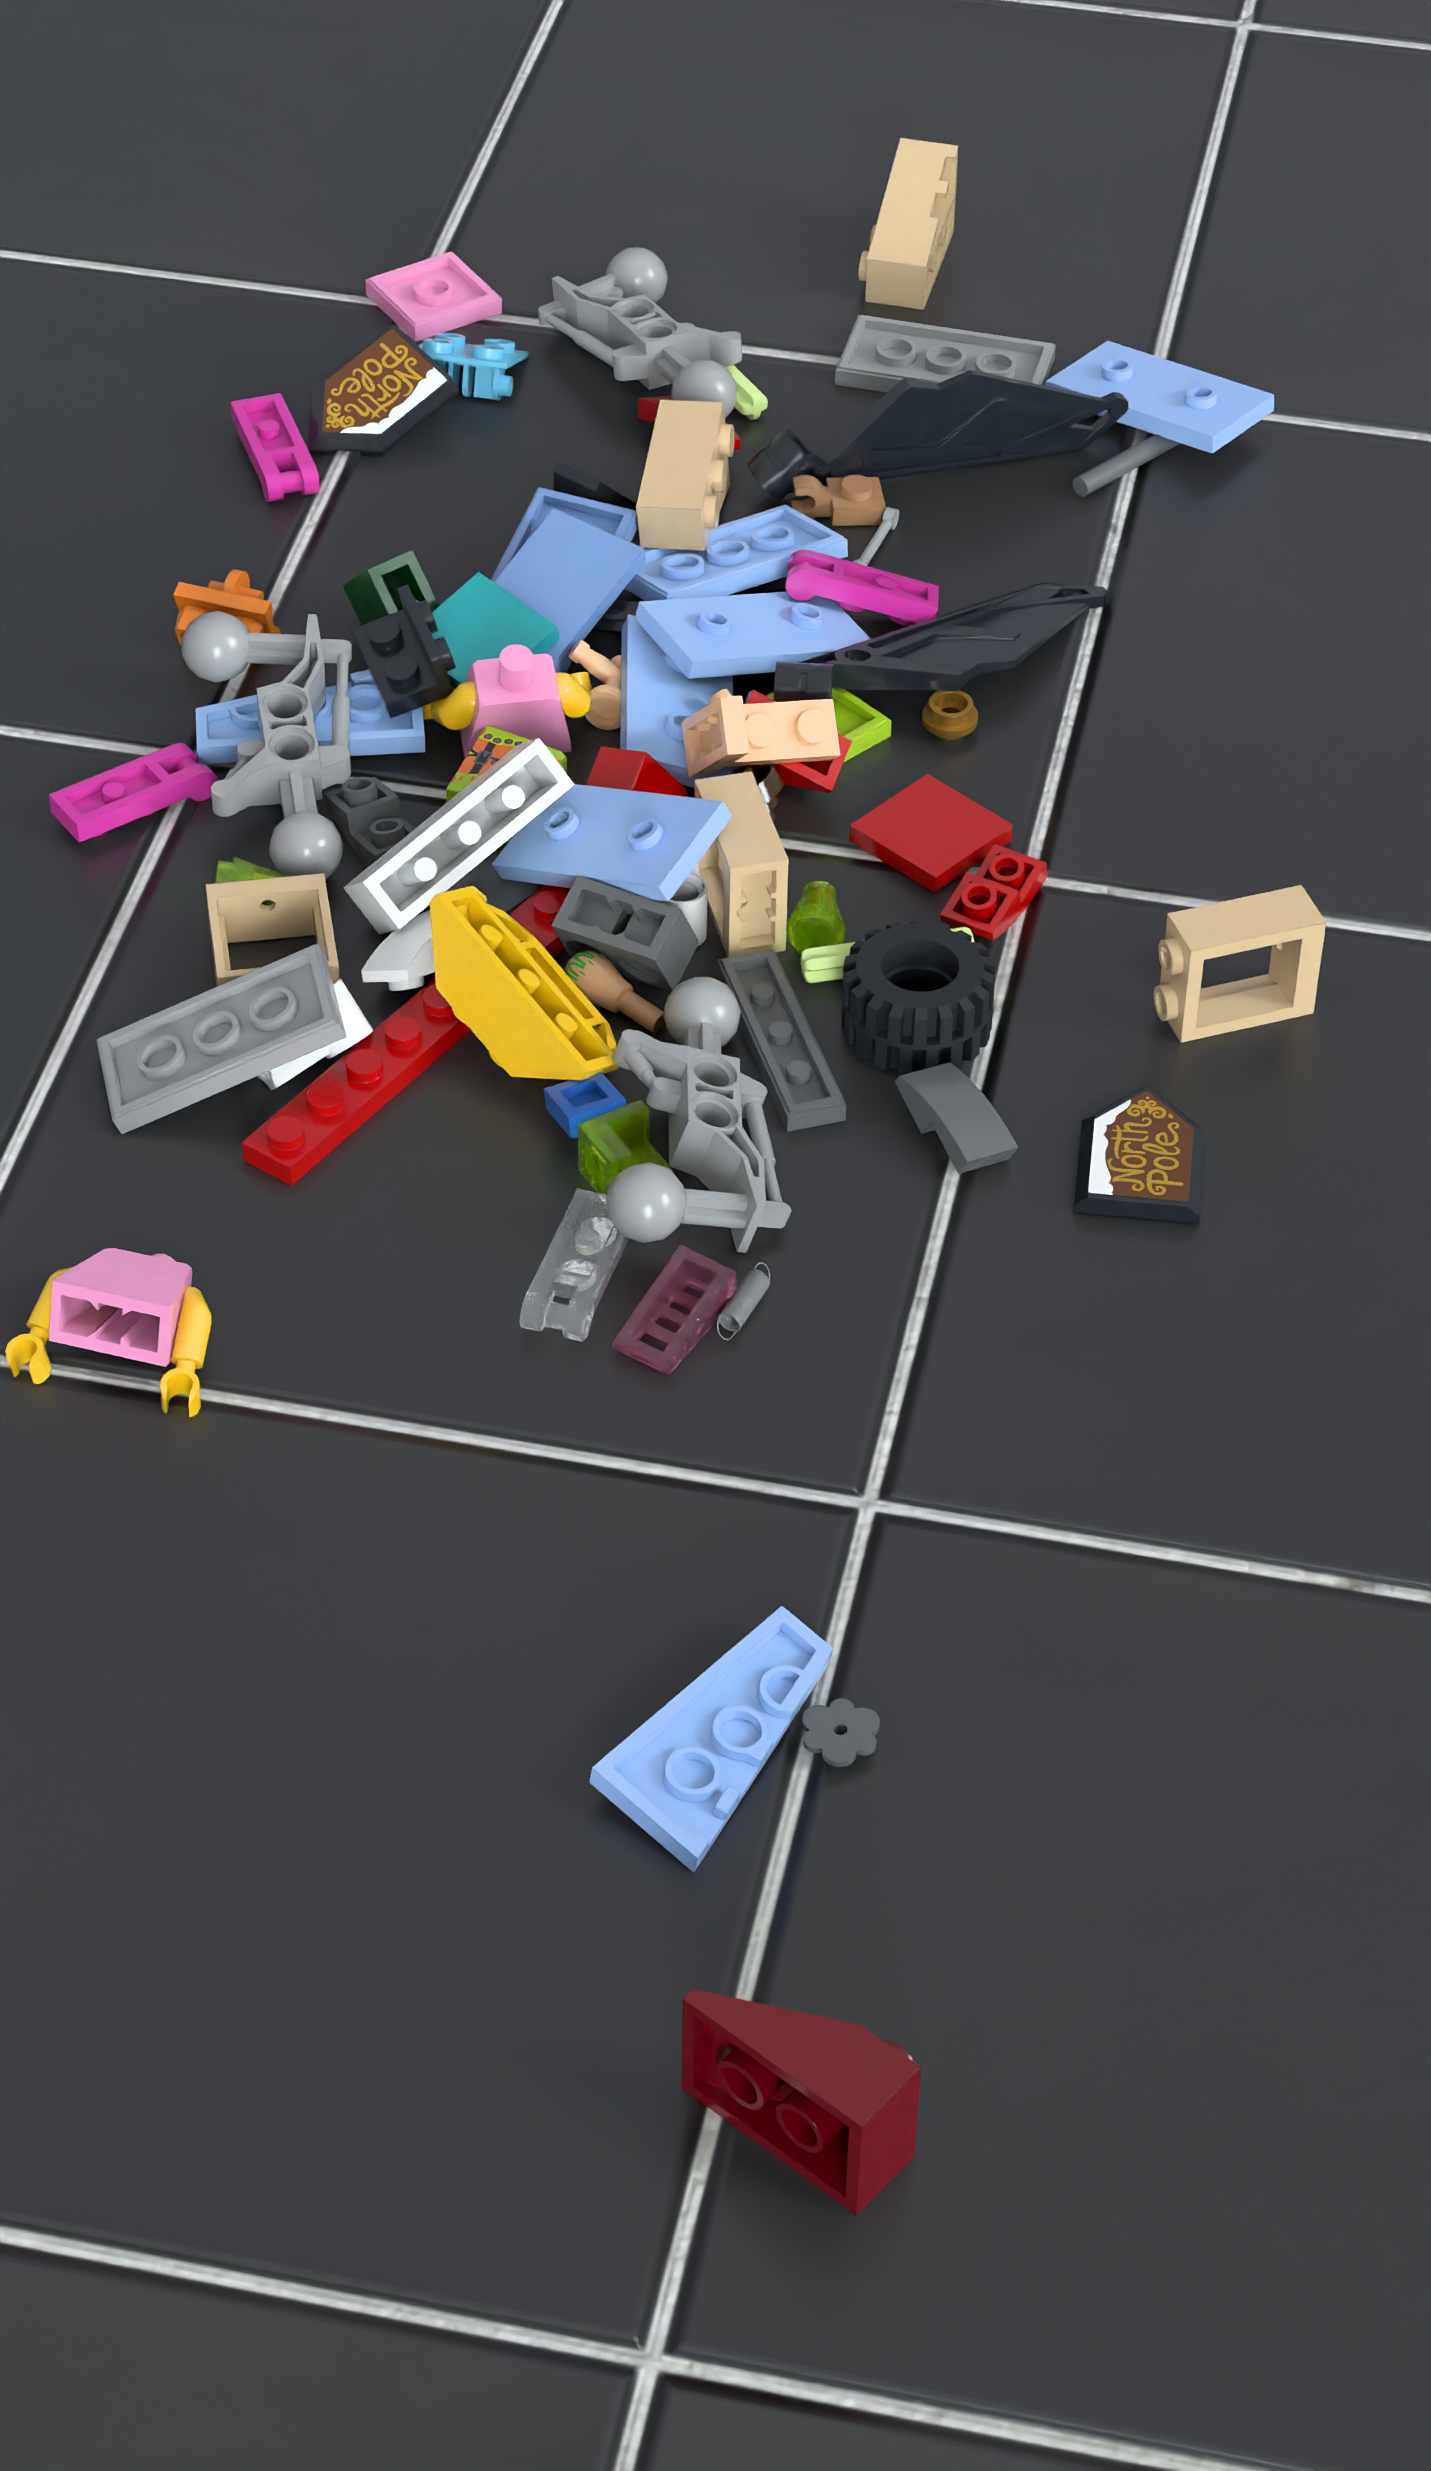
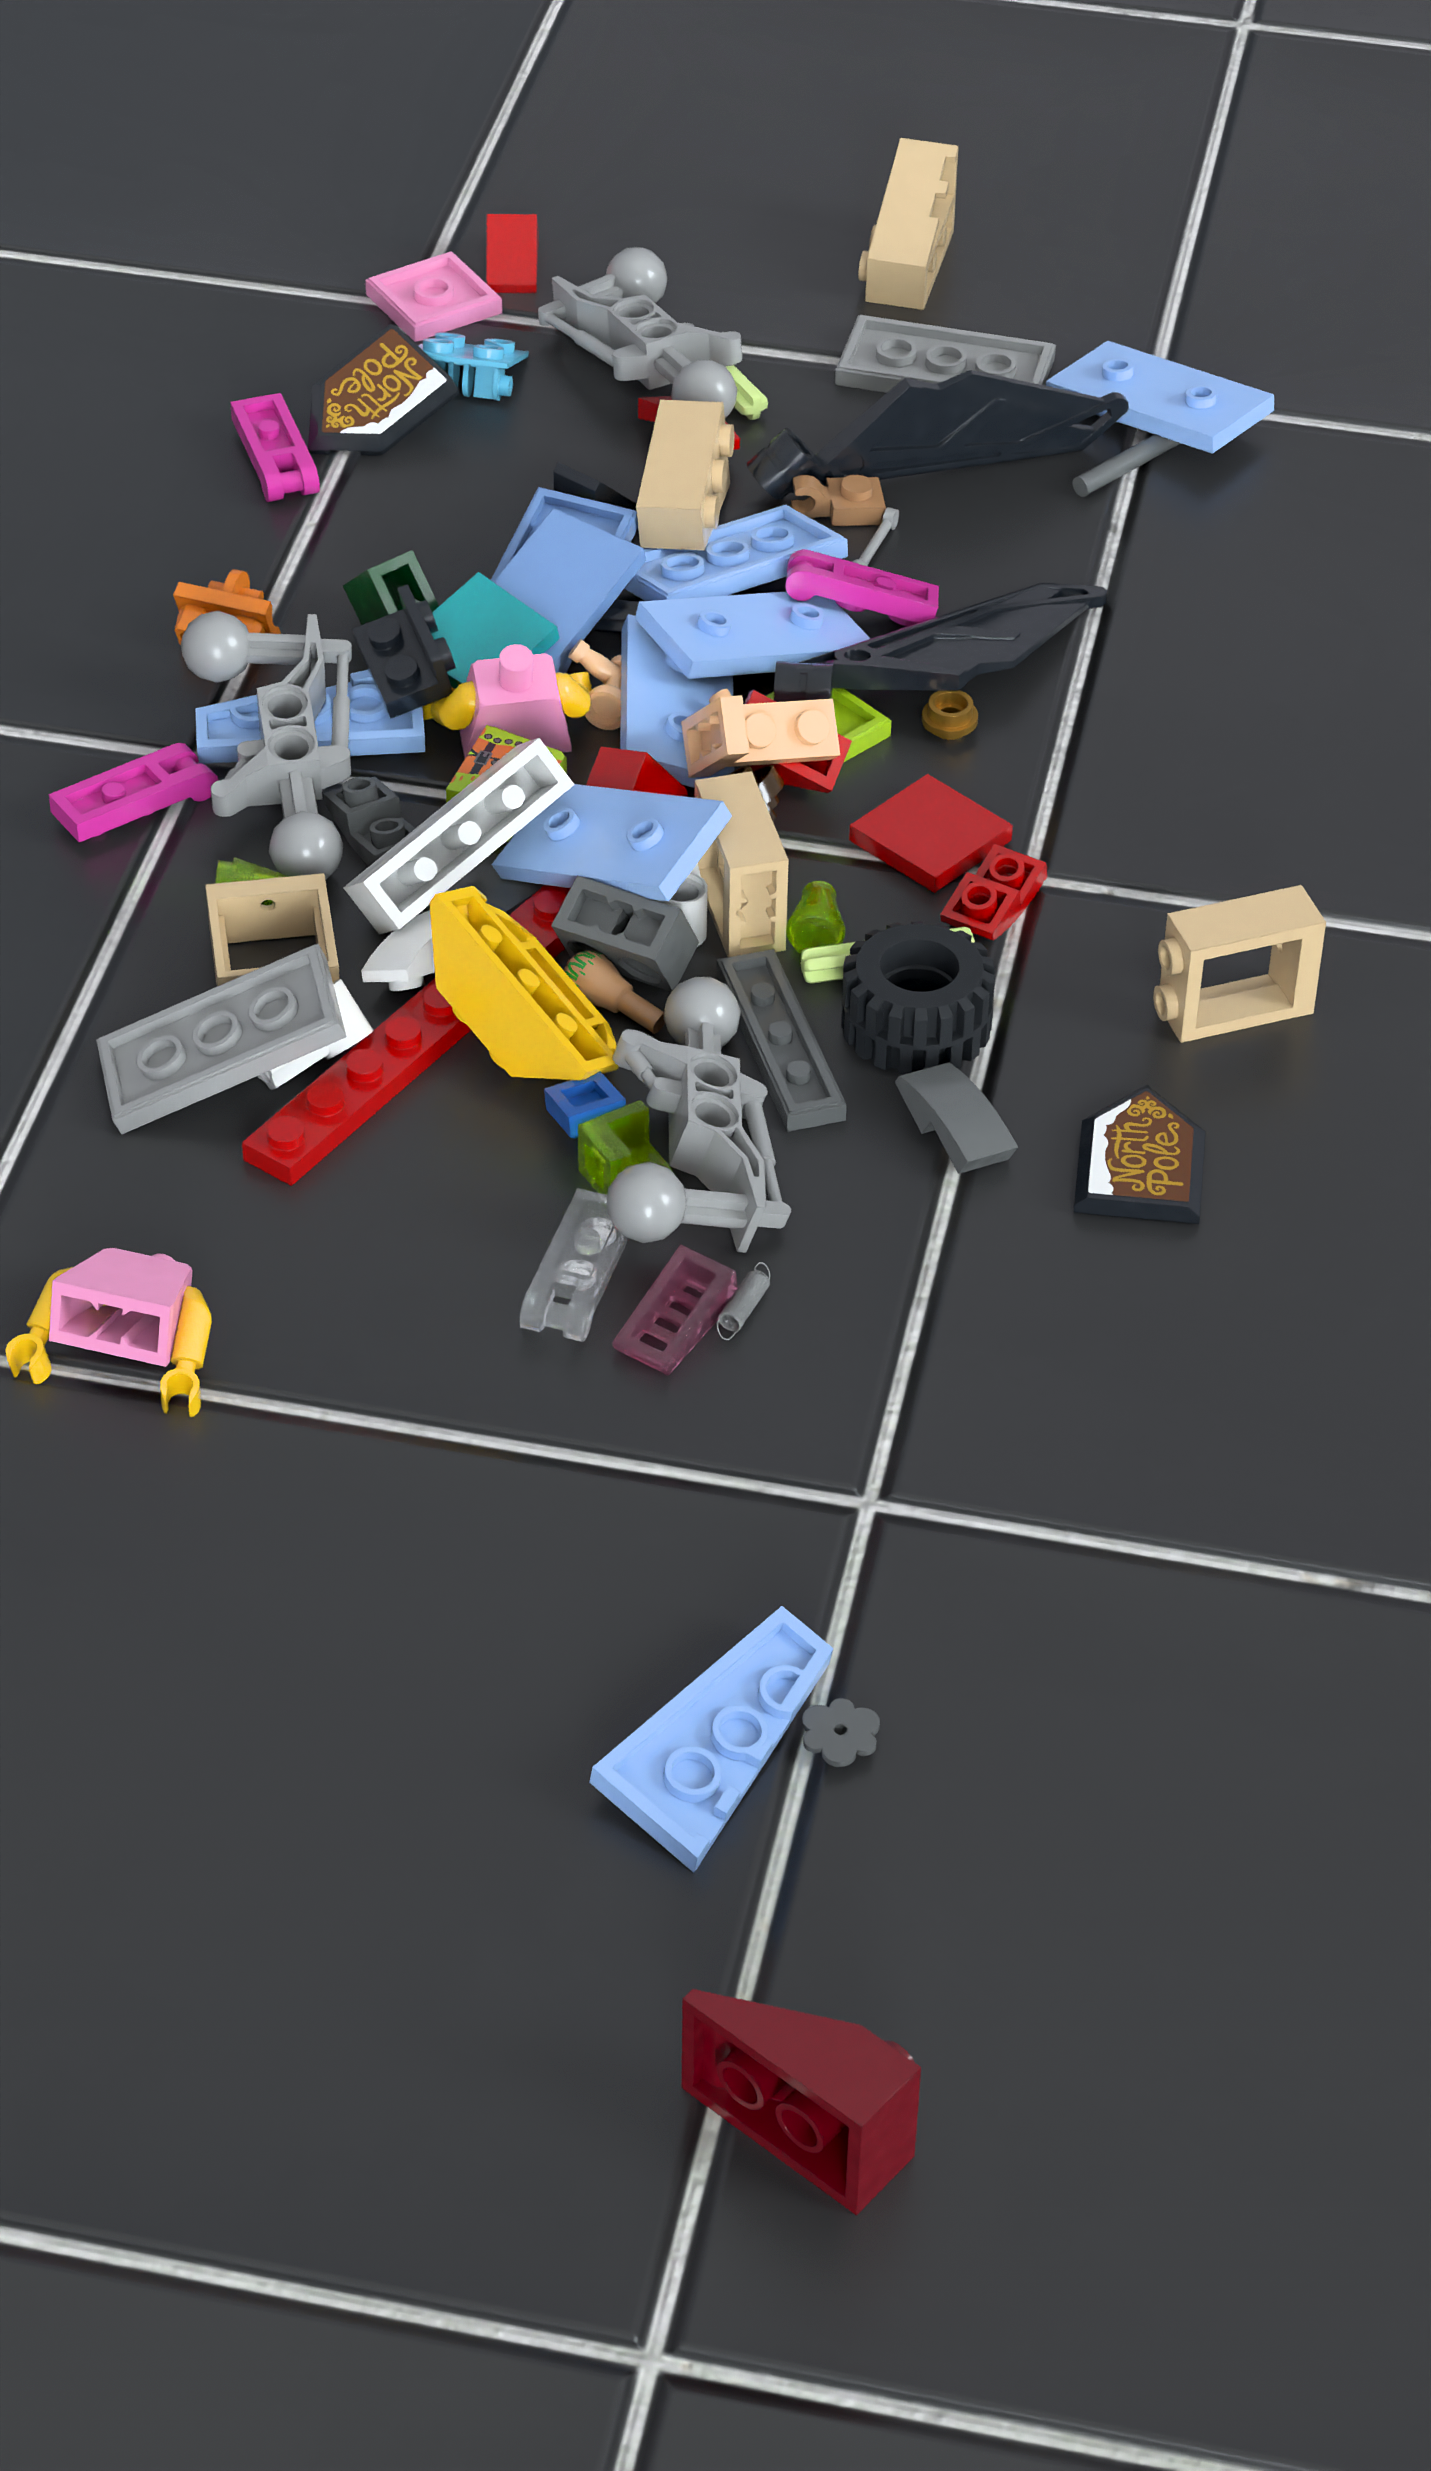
(512, 252): none -> slope

